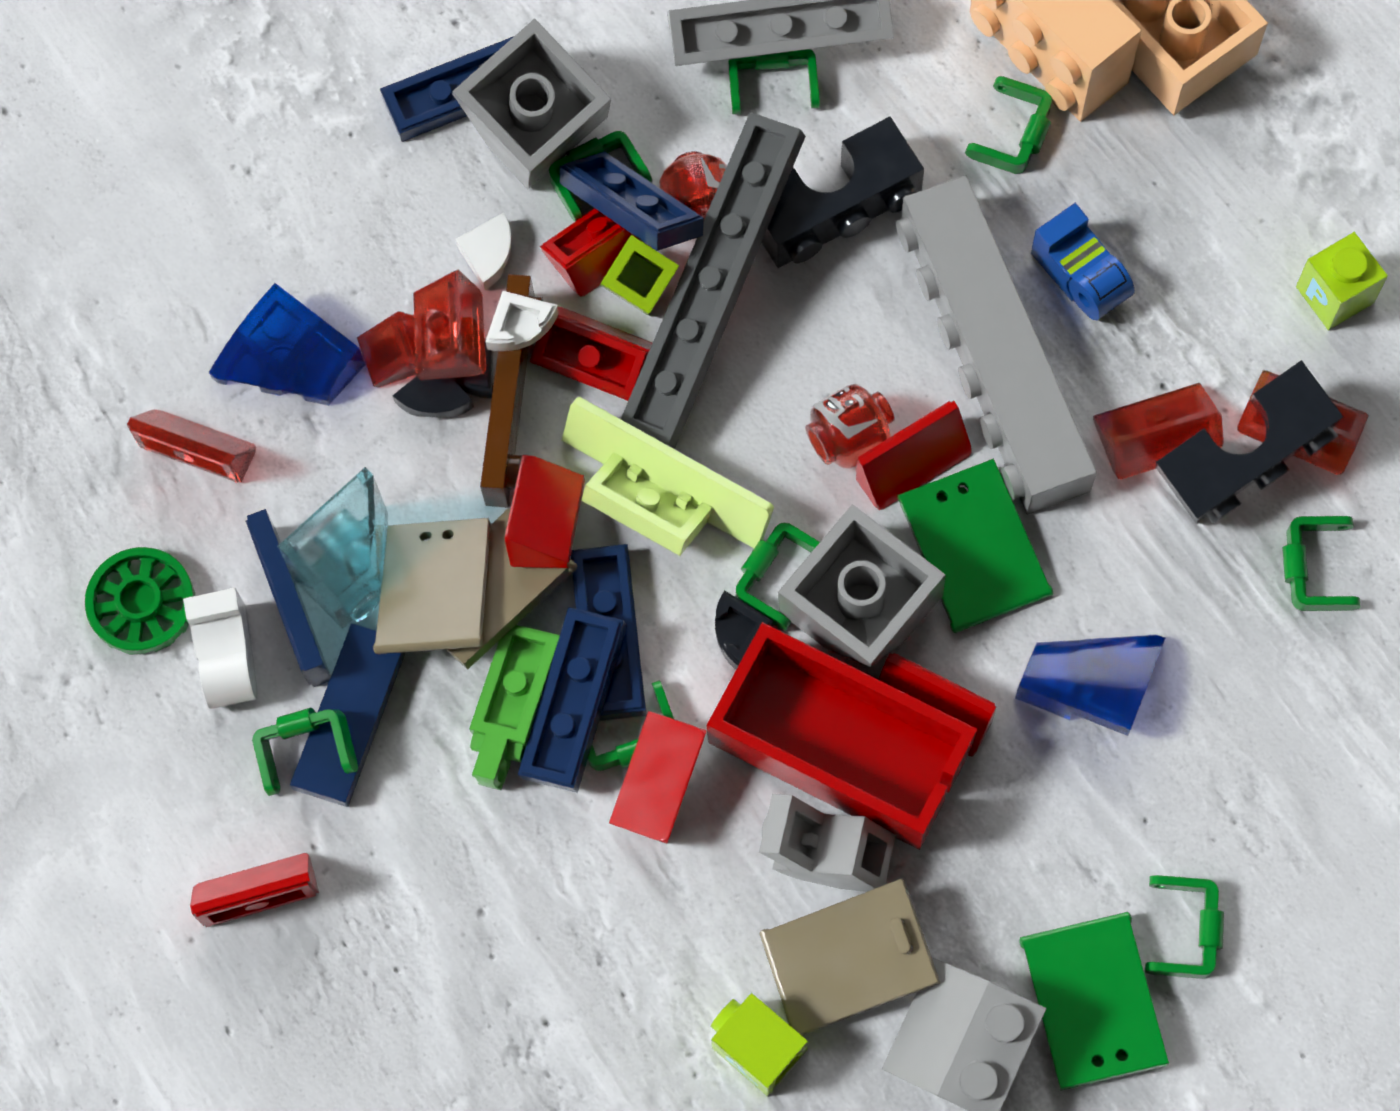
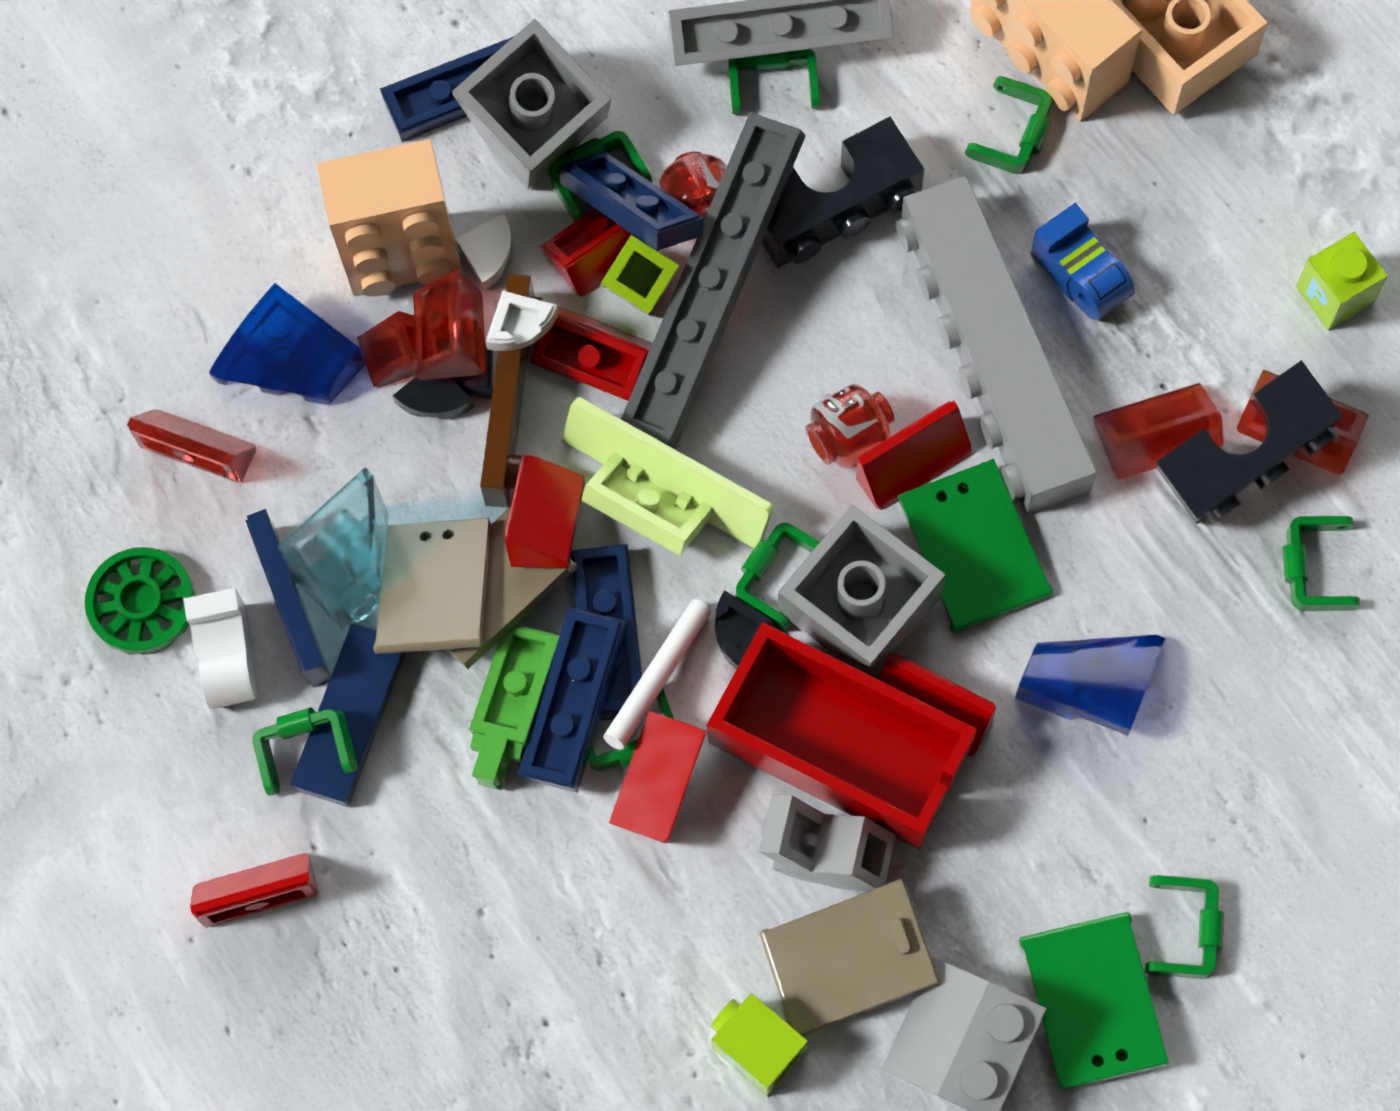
(389, 218): none -> light nougat brick
(657, 674): none -> white bar

